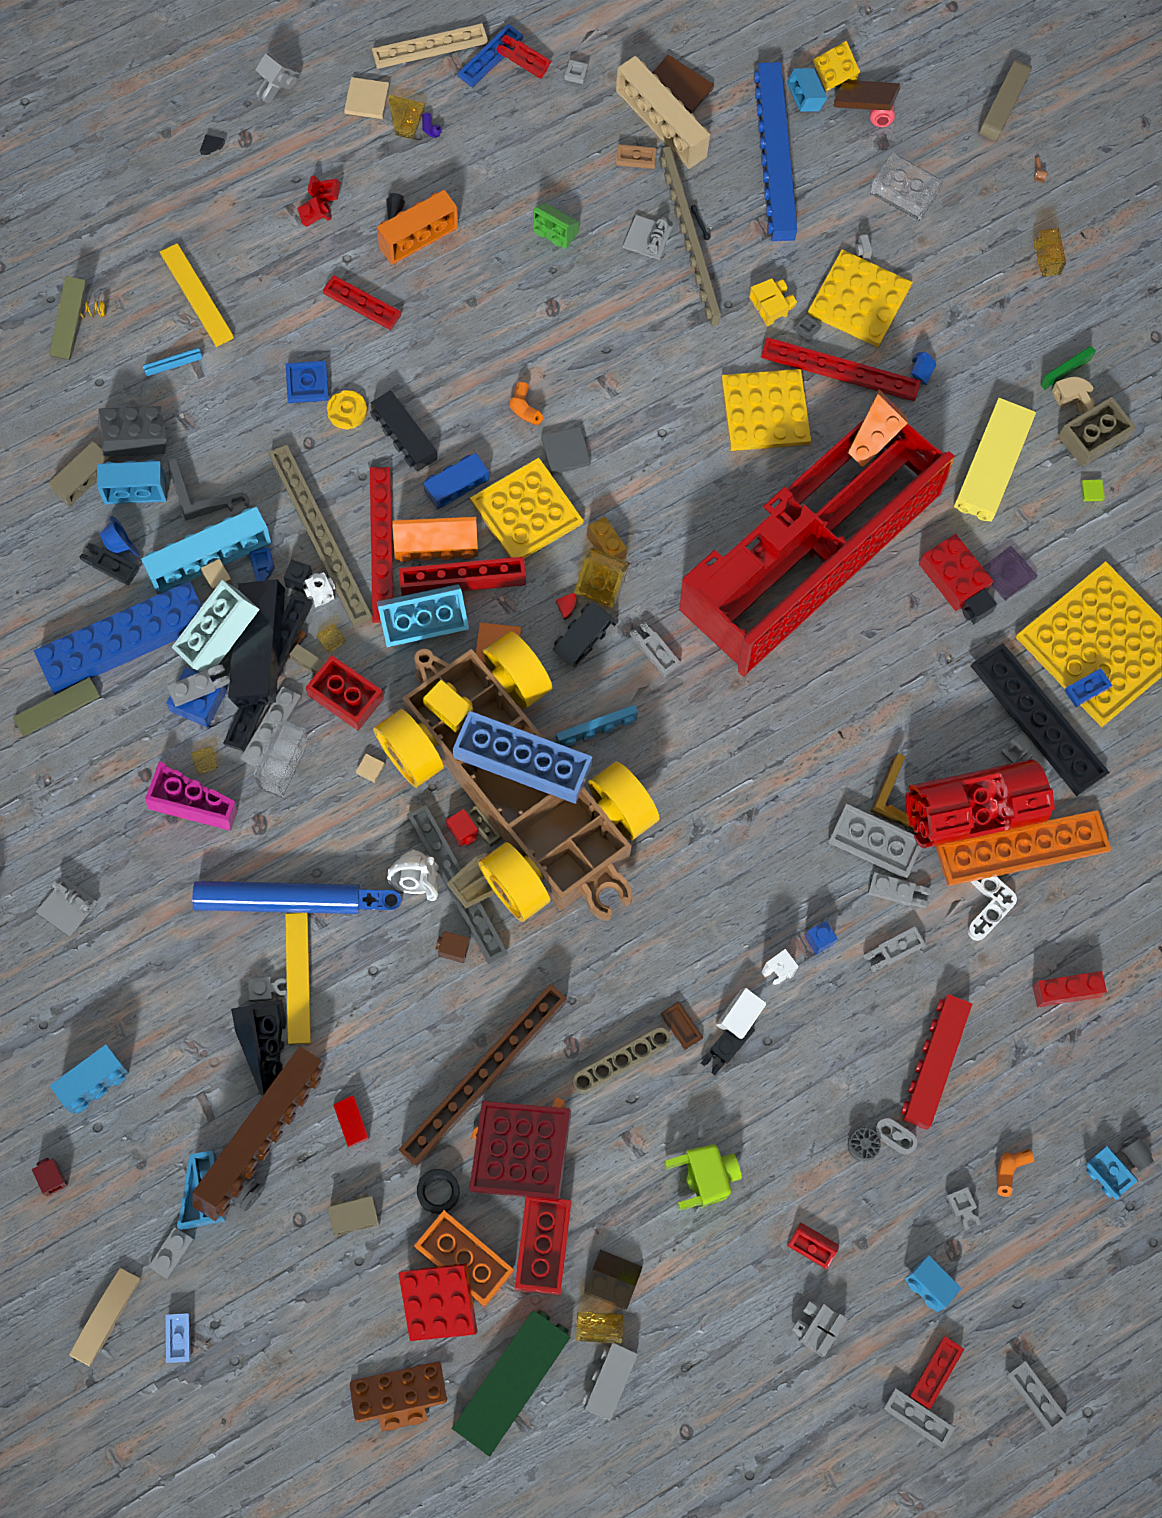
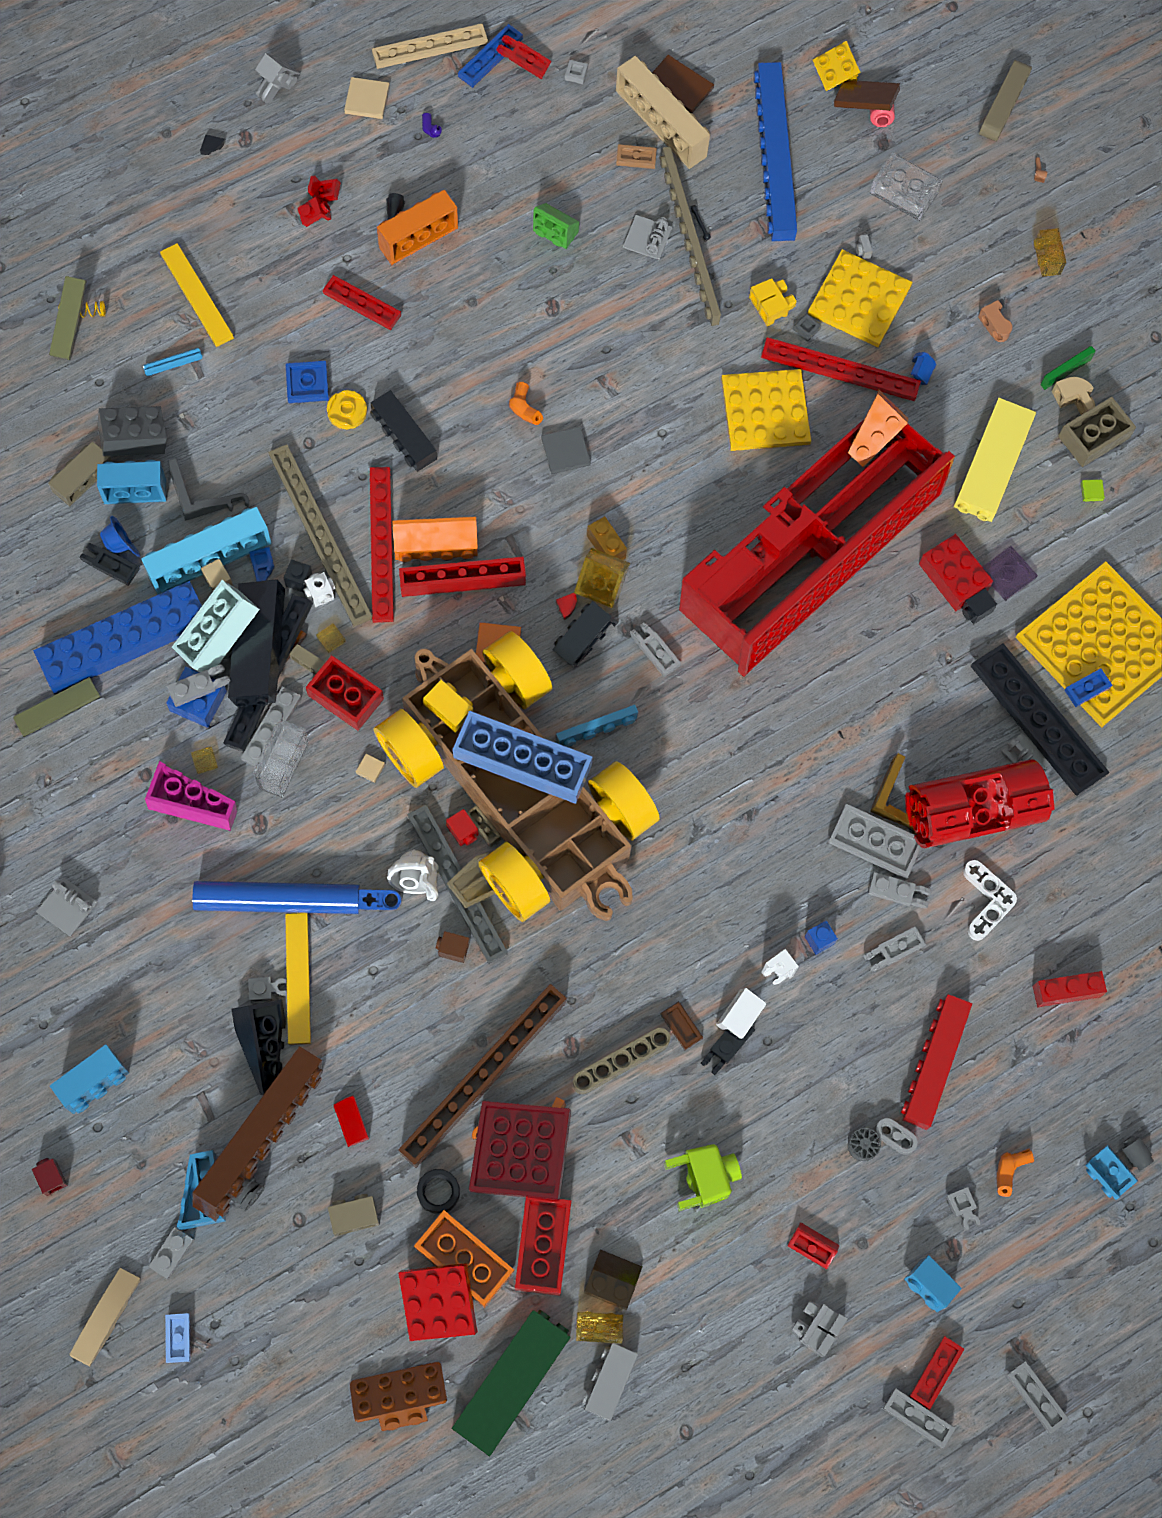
(405, 115): clear yellow wing -> none
(423, 615): medium azure brick -> none
(456, 480): blue brick -> none
(526, 510): yellow plate -> none
(806, 89): dark azure brick -> none
(995, 322): none -> nougat leg
(1023, 848): orange plate -> none

